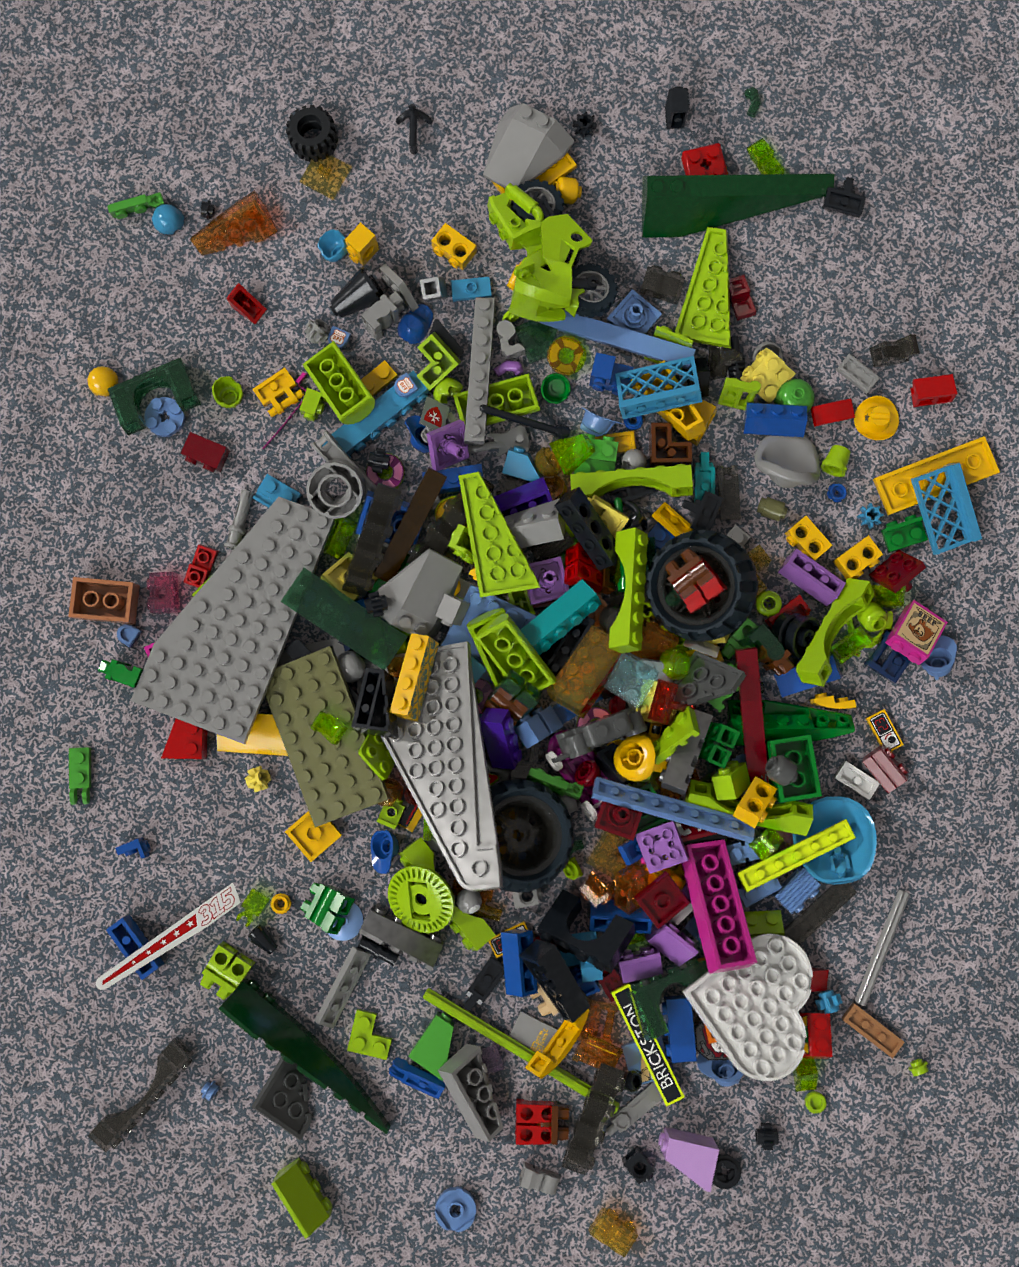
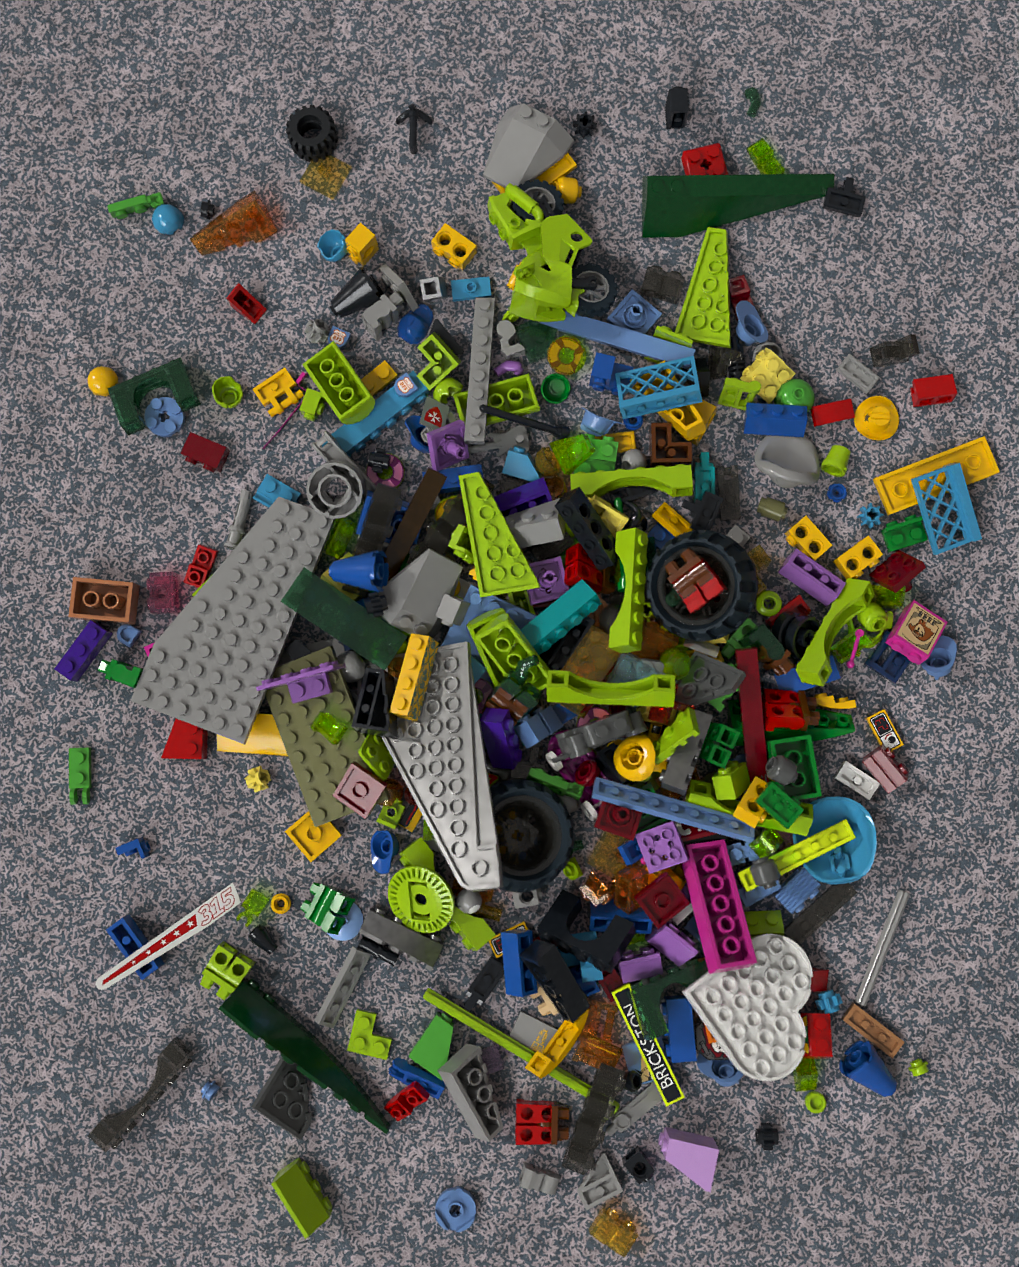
(83, 651): none -> dark purple brick
(307, 685): none -> medium lavender bracket
(360, 790): none -> plate
(362, 571): none -> blue cone
(406, 1100): none -> red slope
(523, 665): none -> clear green arm
(599, 1184): none -> light grey wing
(653, 691): none -> lime arch
(733, 1174): black gear -> none
(750, 326): none -> medium blue piece
(765, 872): none -> dark grey head
(779, 804): none -> green bracket
(788, 710): none -> red hips
(859, 633): none -> dark pink hinge
(868, 1069): none -> blue cone

